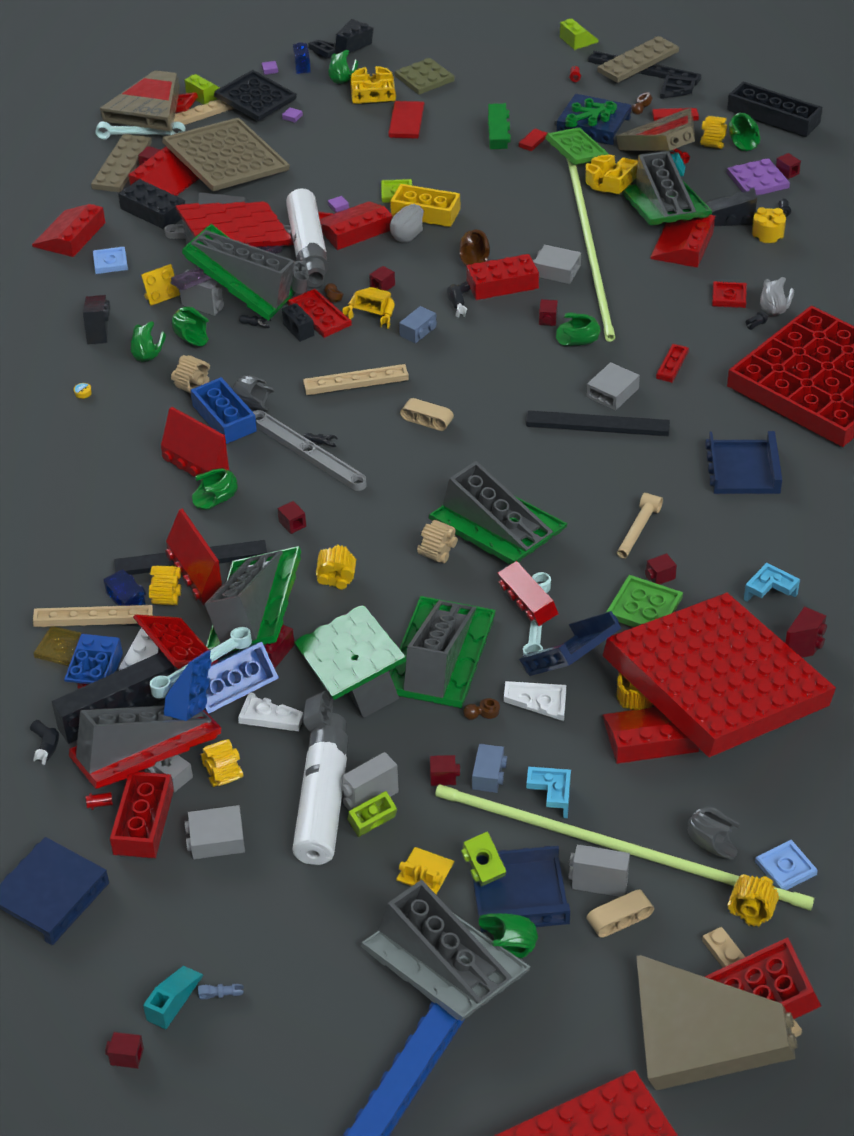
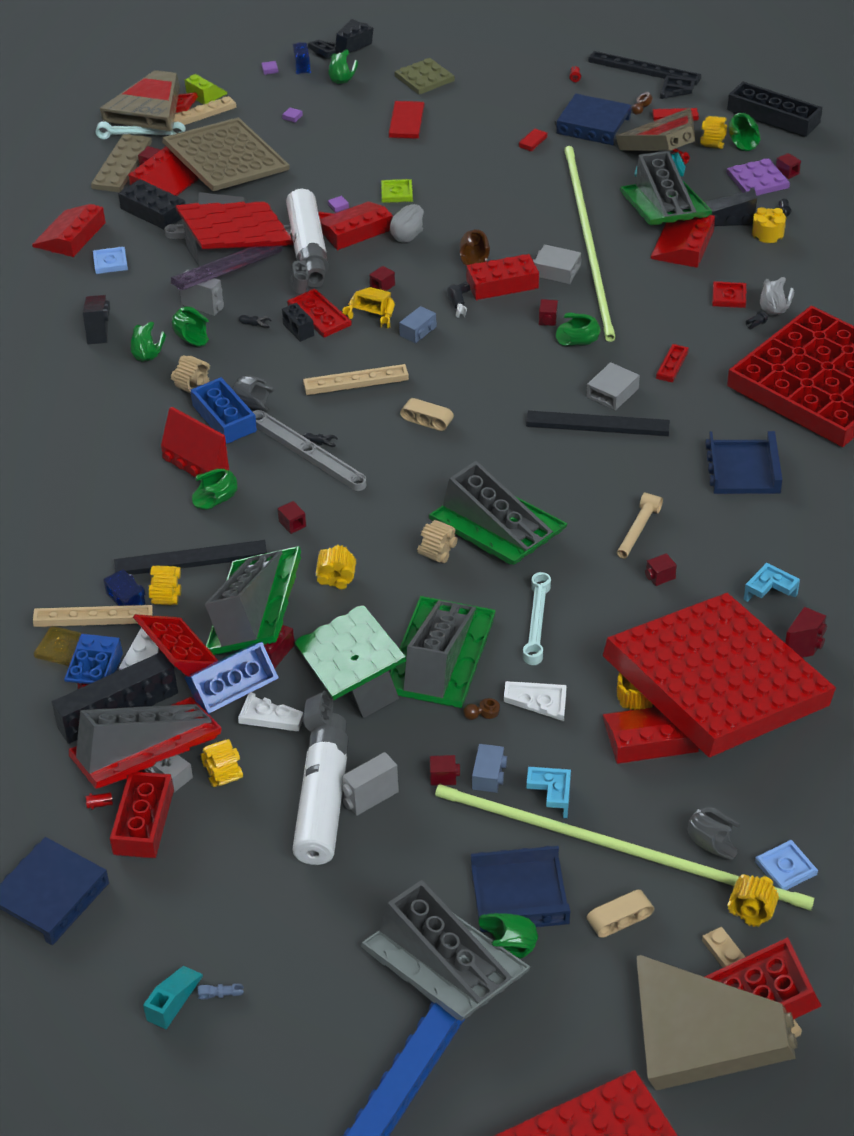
(49, 743): black arm -> none
(82, 390): yellow tile -> none
(125, 1050): dark red brick -> none
(158, 285): yellow hinge -> none
(189, 691): blue slope -> none
(194, 557): red slope -> none
(215, 832): light grey brick -> none
(239, 639): light aqua piece -> none
(246, 271): dark grey piece -> none
(255, 95): black plate -> none
(332, 292): reddish brown plate -> none
(372, 813): lime brick -> none
(373, 87): yellow connector -> none
(426, 867): yellow hinge -> none
(438, 205): yellow brick -> none
(484, 846): lime brick -> none
(498, 126): green wedge -> none
(527, 593): brick -> none
(575, 145): bright green plate -> none
(576, 35): lime slope -> none
(587, 635): dark blue panel -> none
(599, 870): light grey brick -> none
(607, 109): green plant -> none
(608, 174): yellow connector -> none
(638, 59): dark tan plate -> none
(643, 601): bright green plate -> none

